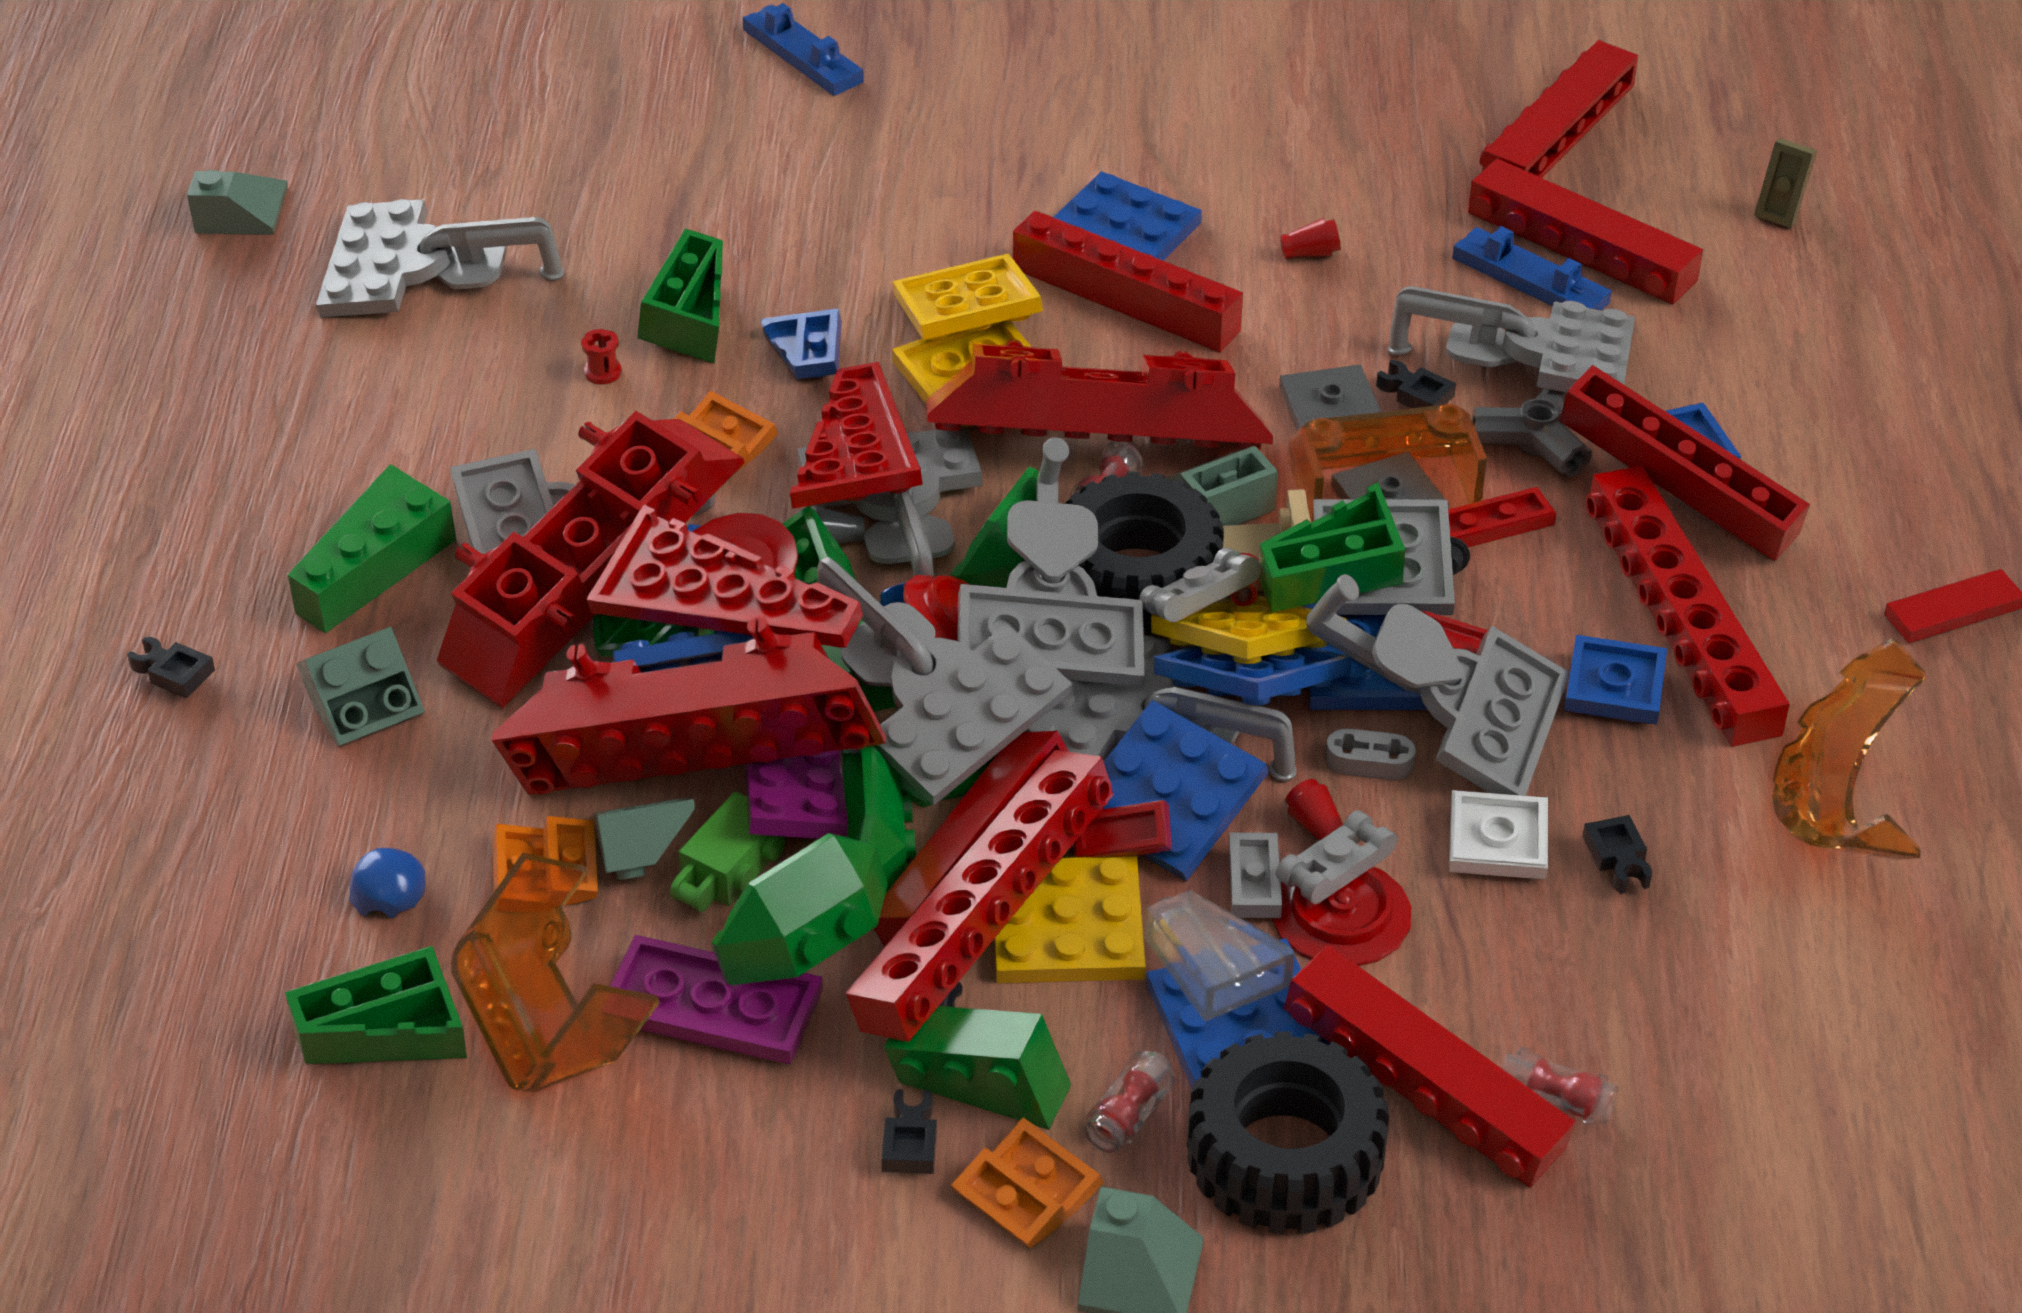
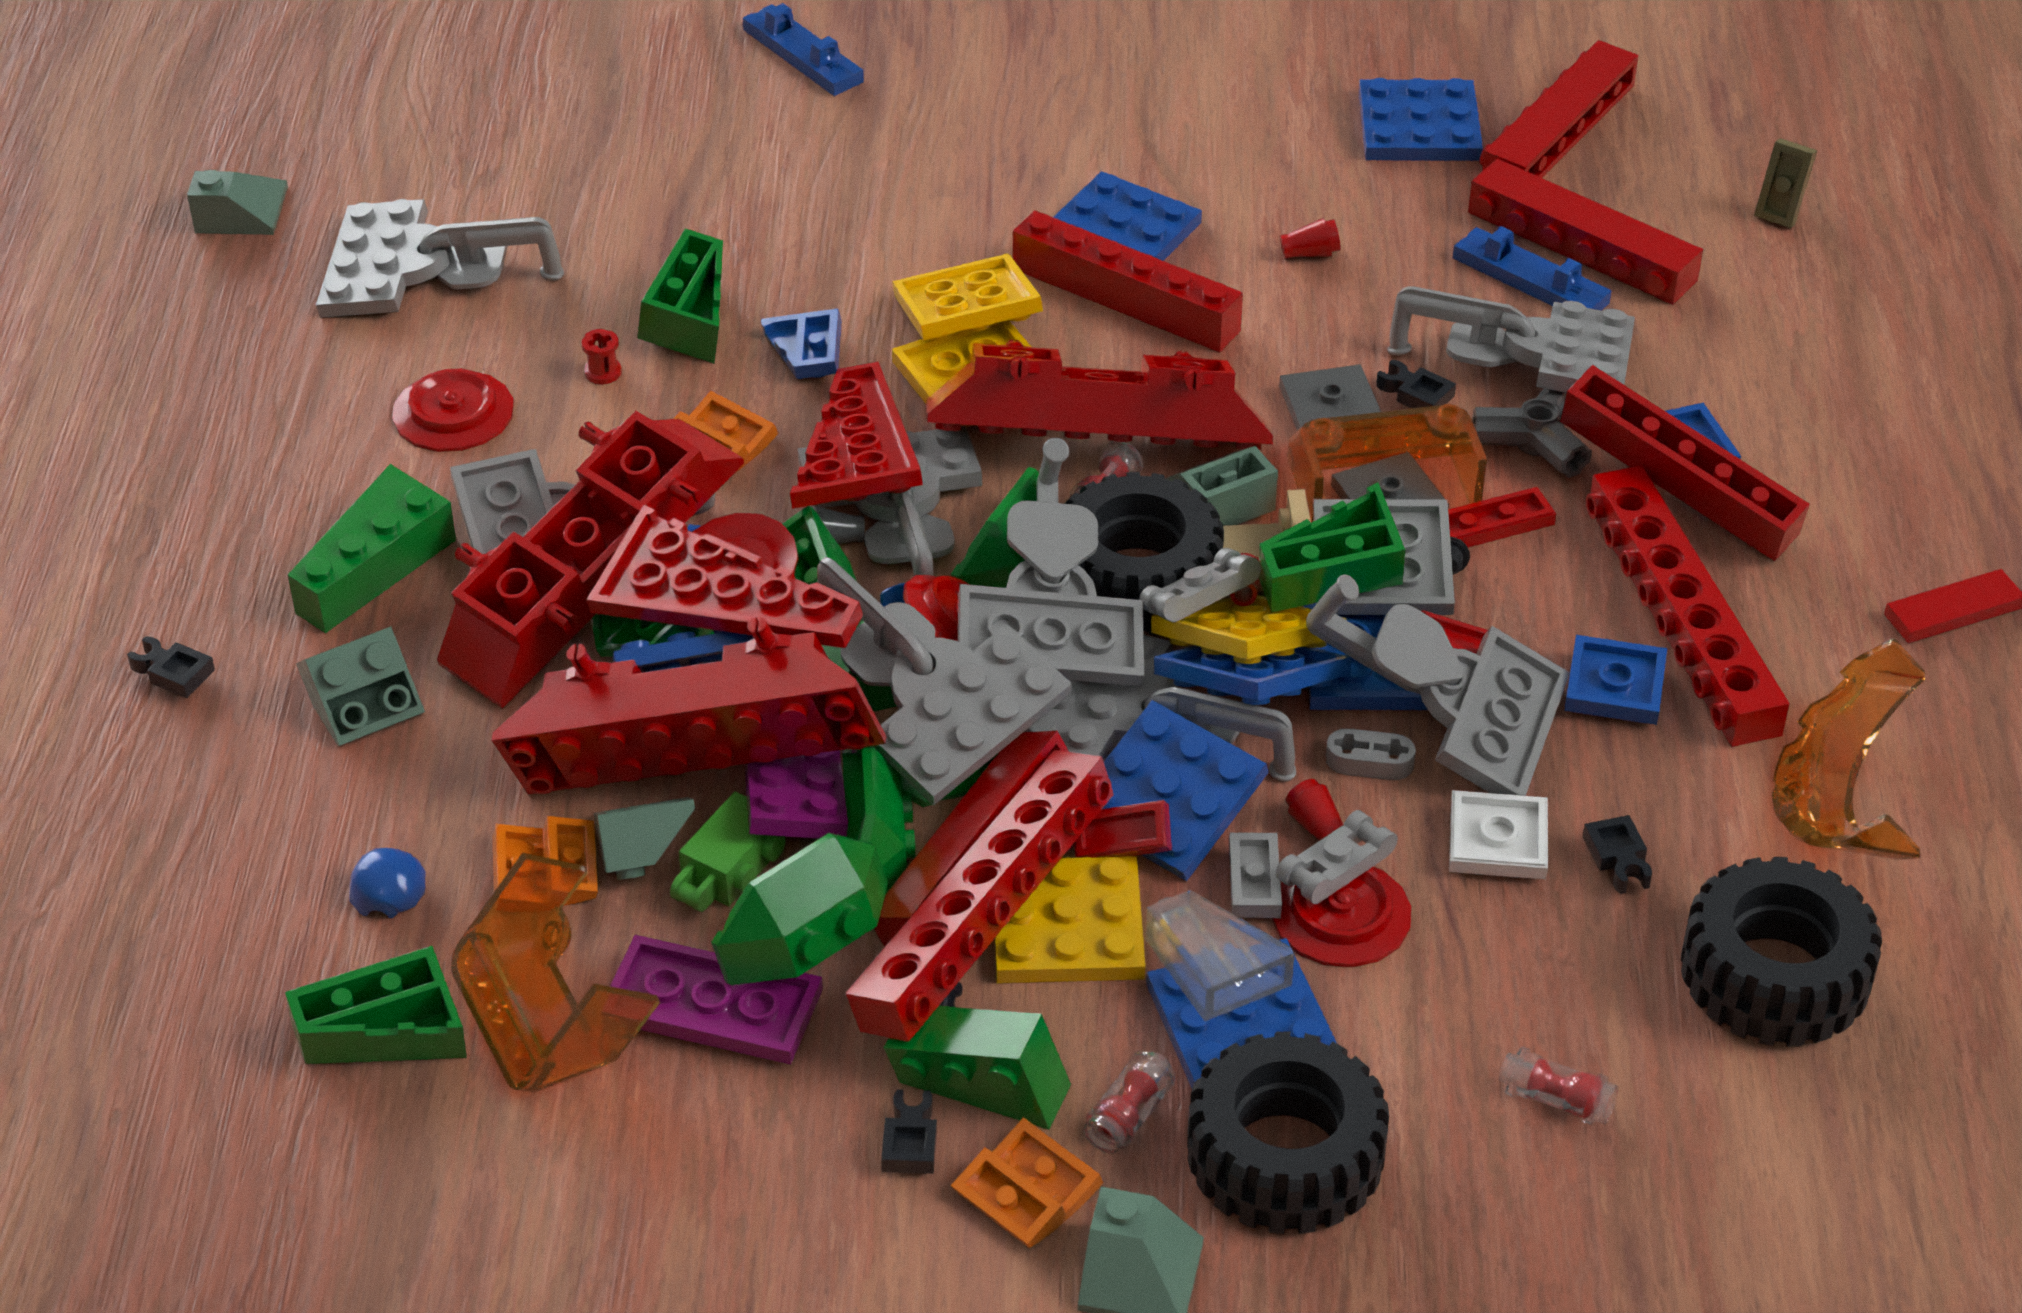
(453, 410): none -> red piece
(1420, 120): none -> blue plate
(1429, 1066): red brick -> none
(1772, 996): none -> black tyre

